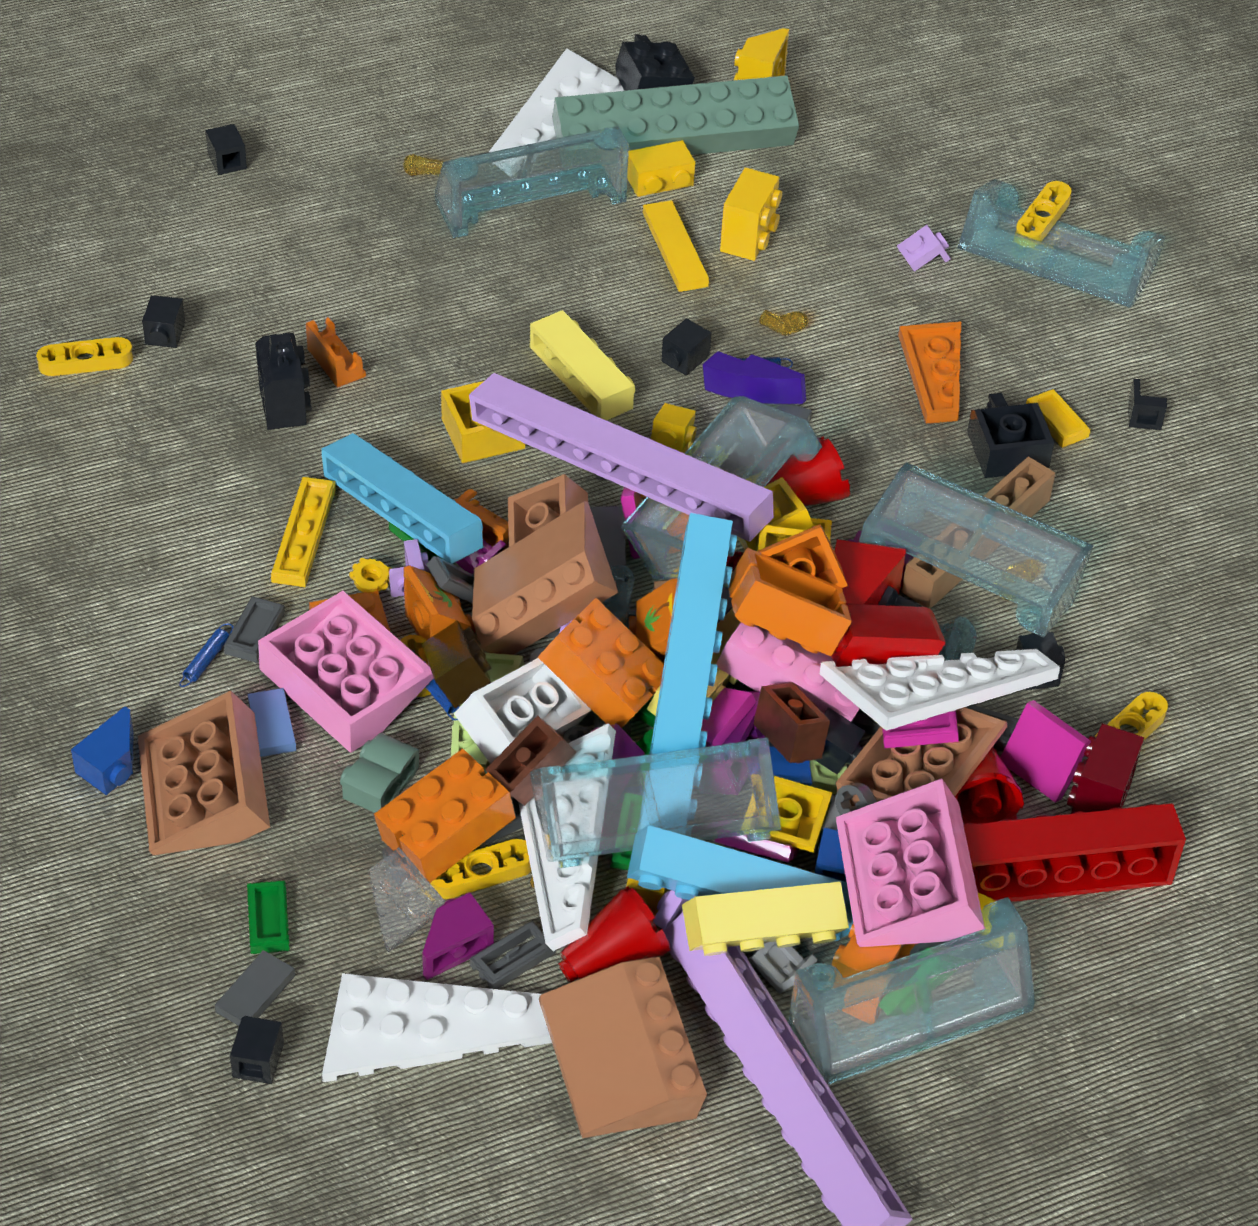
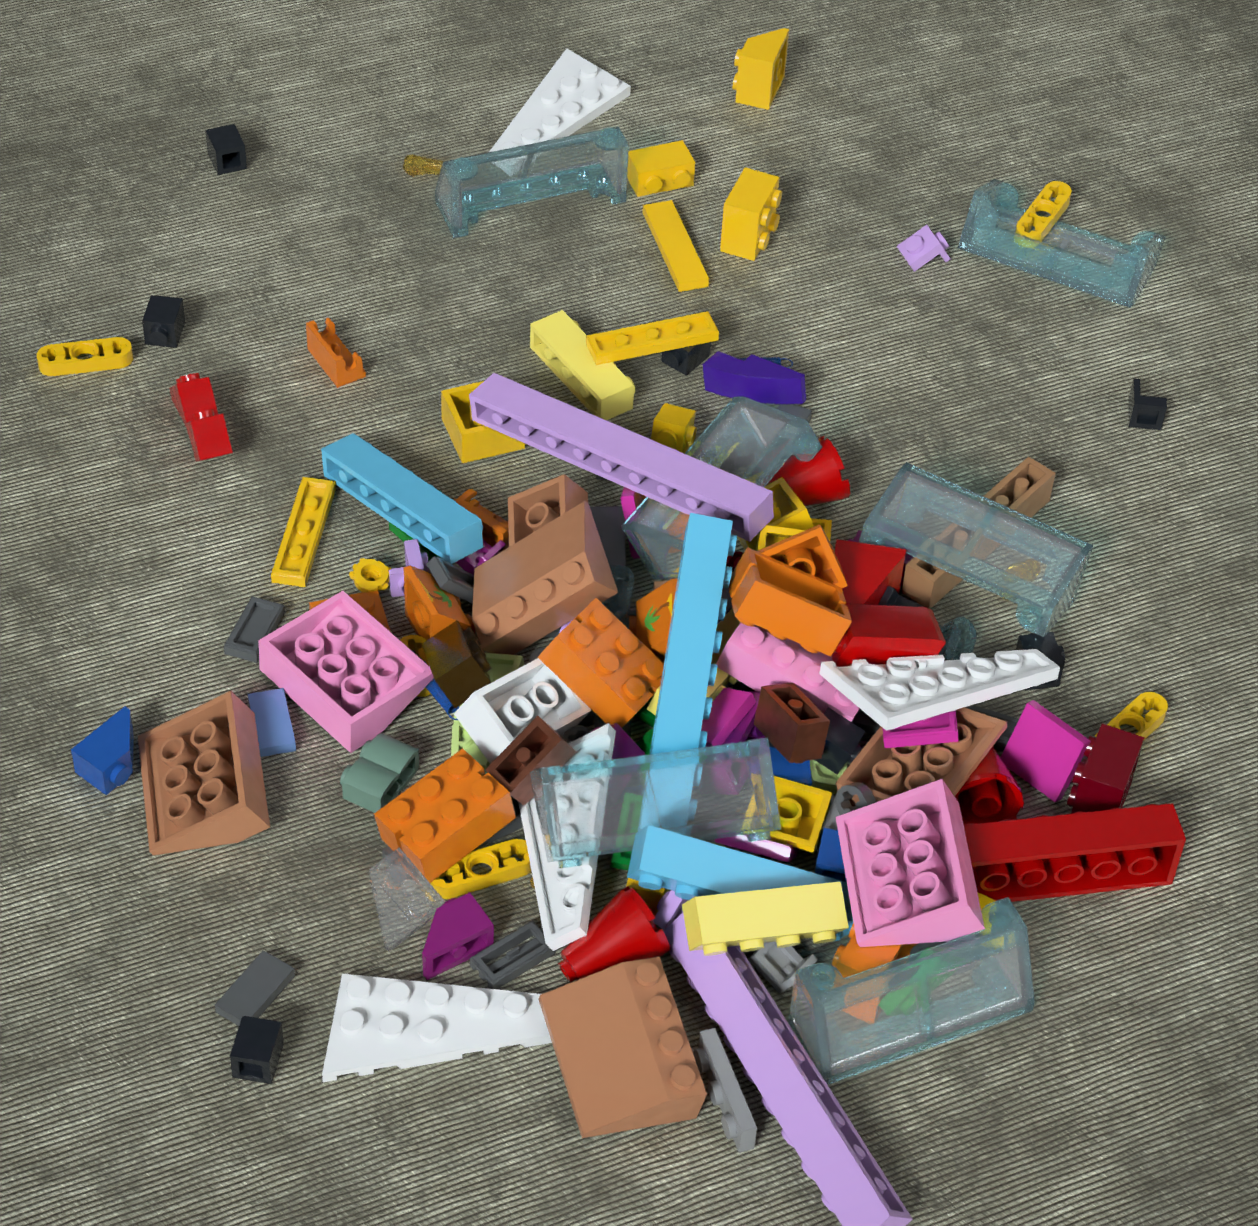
(199, 412): none -> red arch
(205, 655): blue piece -> none
(268, 917): green tile -> none
(282, 381): black hinge -> none
(651, 65): black hinge -> none
(652, 338): none -> yellow tile
(703, 115): sand green brick -> none
(725, 1090): none -> light grey plate
(784, 324): clear yellow arm -> none
(934, 366): orange wing -> none
(1008, 435): black hinge -> none
(1061, 420): yellow tile -> none

